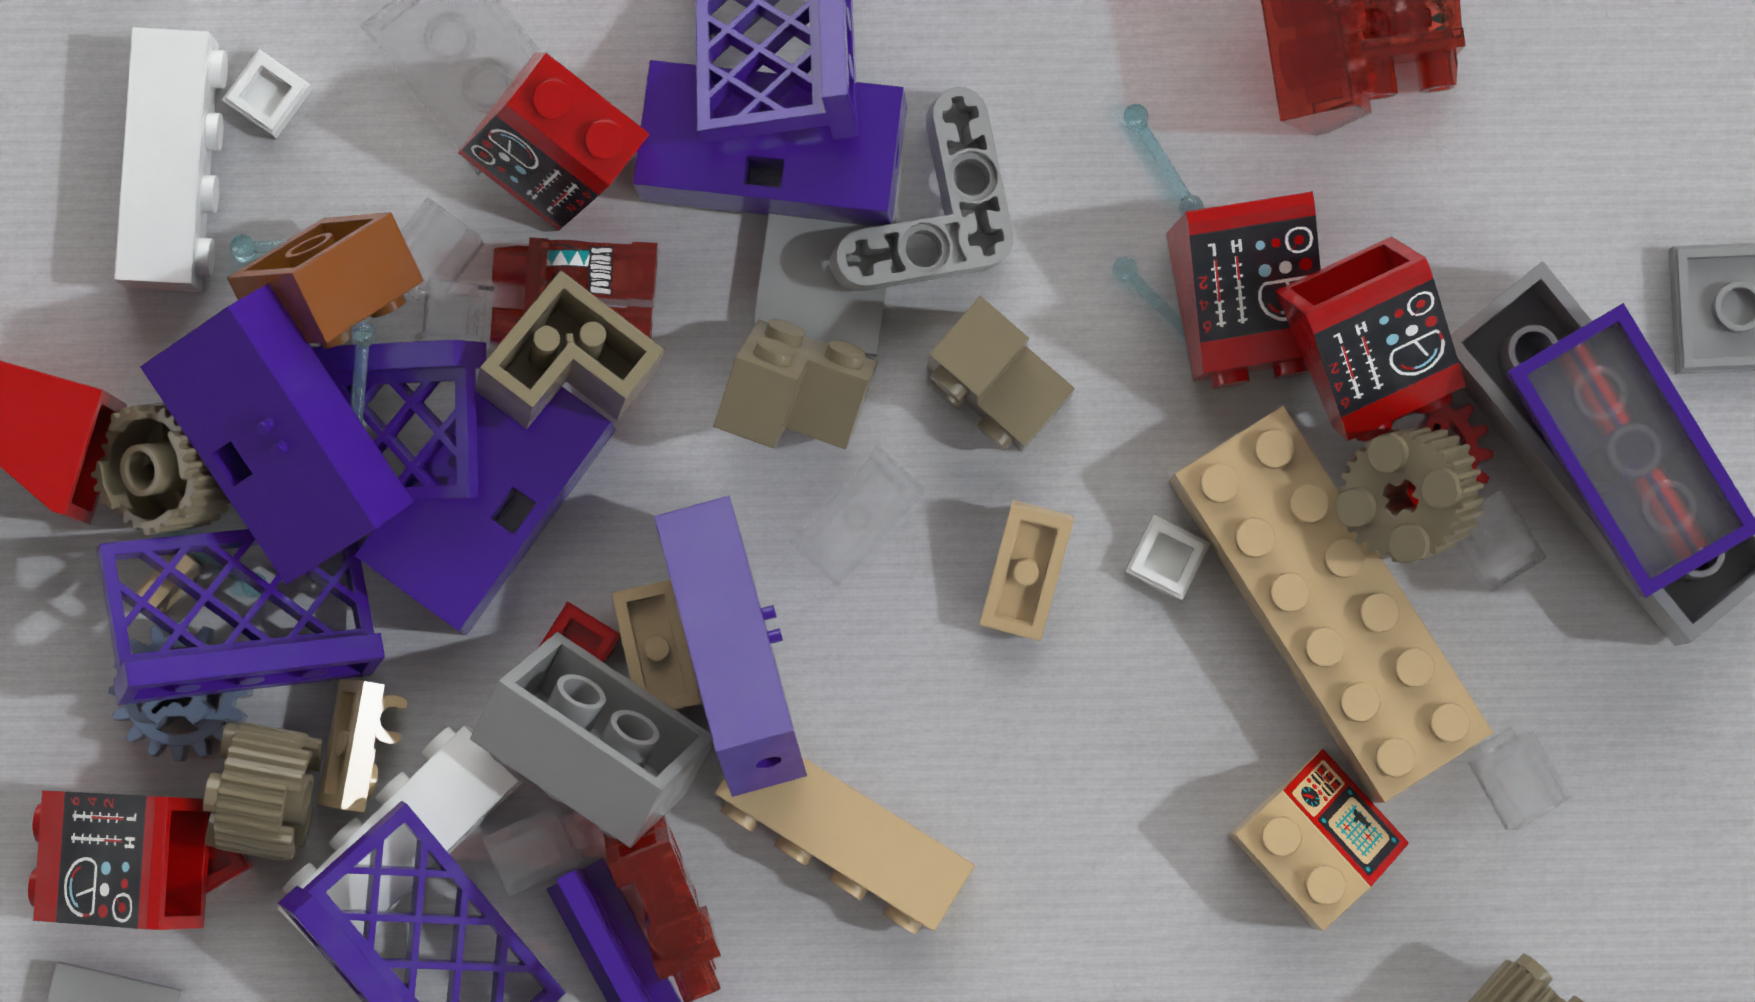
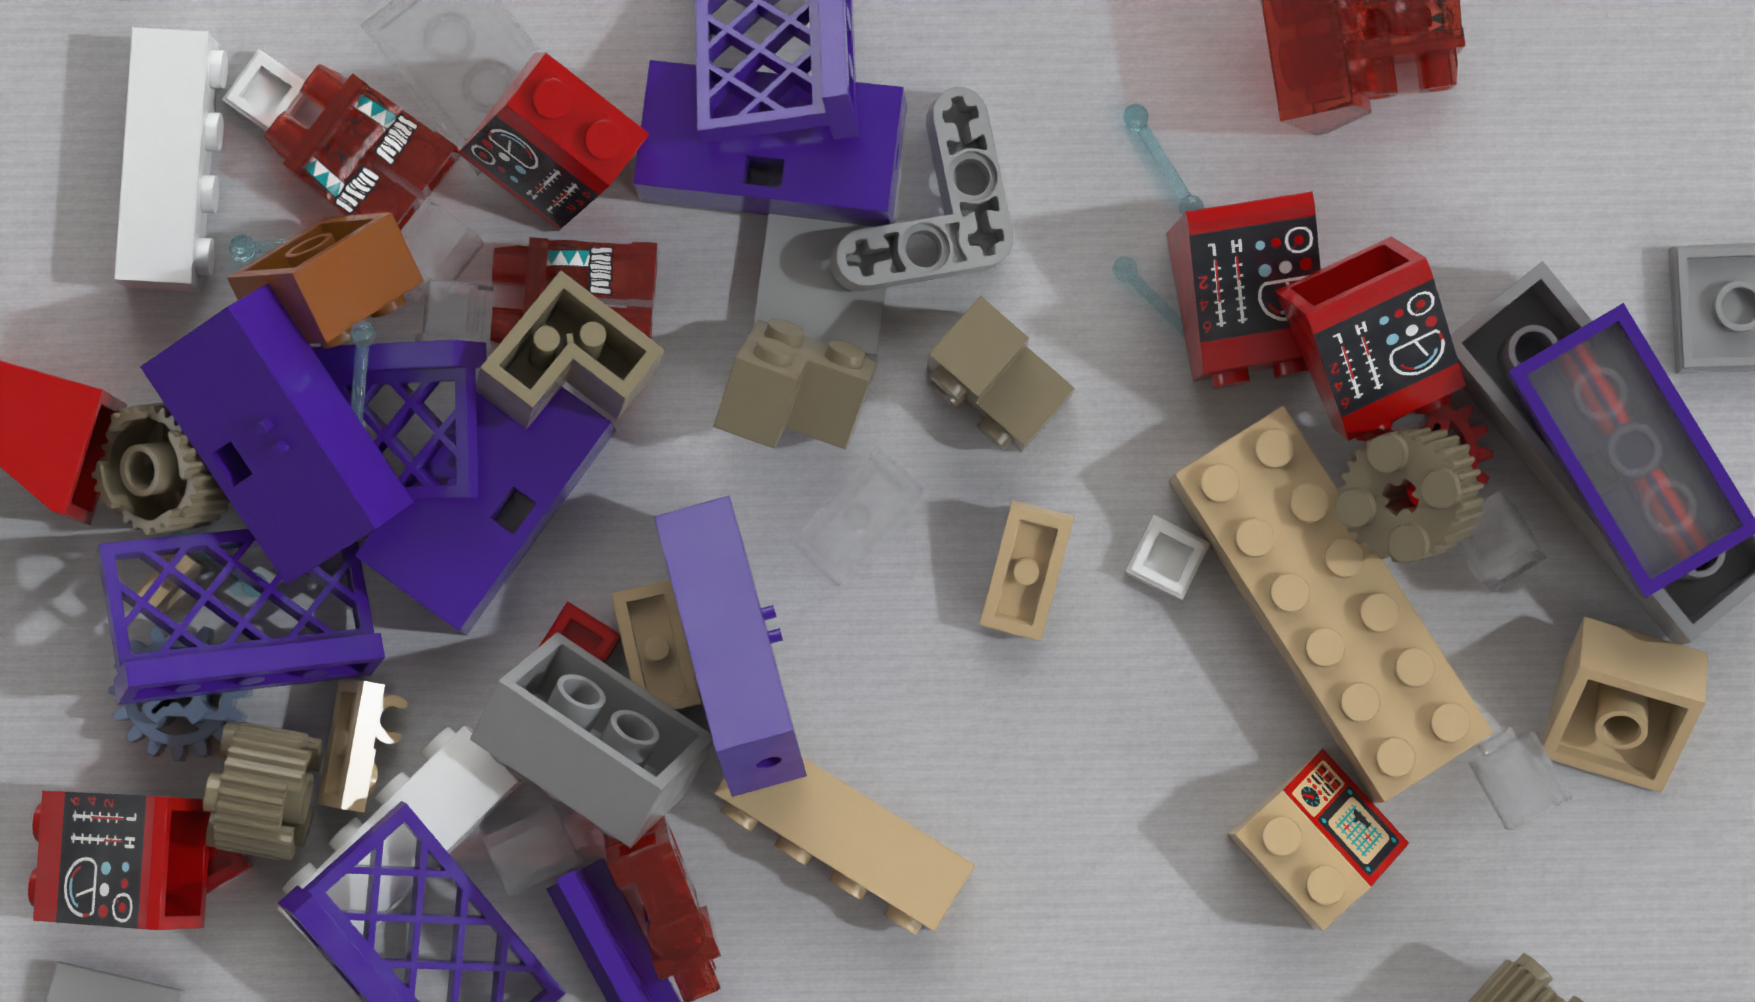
(346, 140): none -> clear red hips
(1625, 704): none -> tan slope

